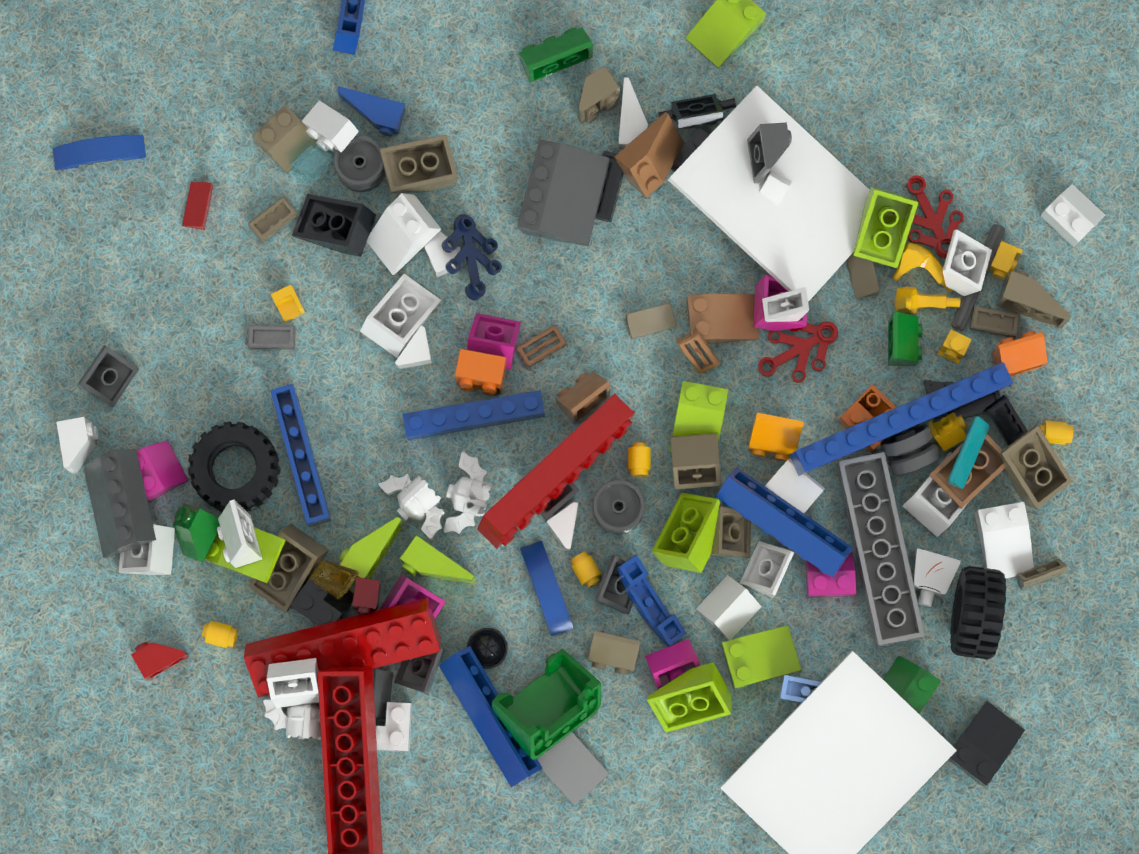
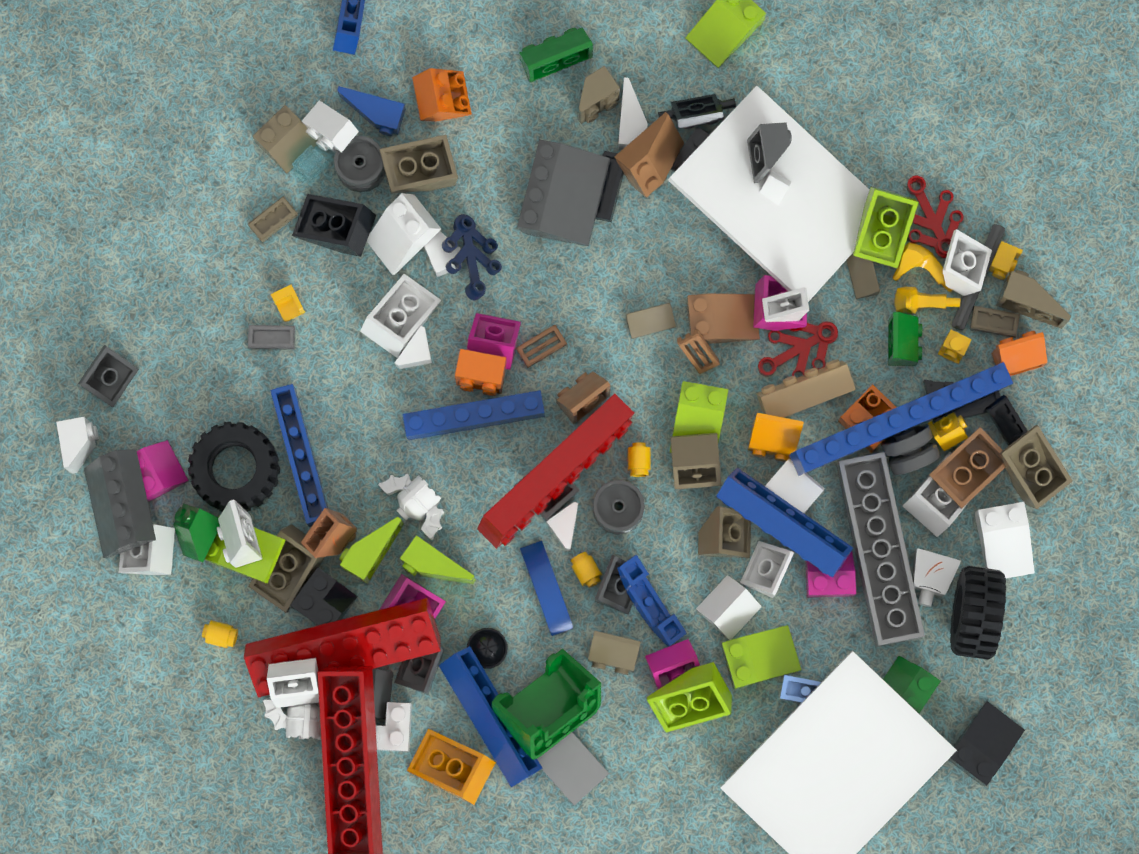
(99, 150): blue slope -> none
(156, 658): red slope -> none
(198, 205): red slope -> none
(329, 534): none -> nougat torso
(334, 578): clear yellow slope -> none
(366, 595): dark red brick -> none
(441, 94): none -> orange slope
(451, 766): none -> light orange slope
(468, 495): white helmet -> none
(688, 533): lime slope -> none
(807, 390): none -> tan brick
(968, 453): teal slope -> none
(1041, 573): dark tan slope -> none
(1057, 432): yellow brick -> none
(1072, 215): white slope -> none

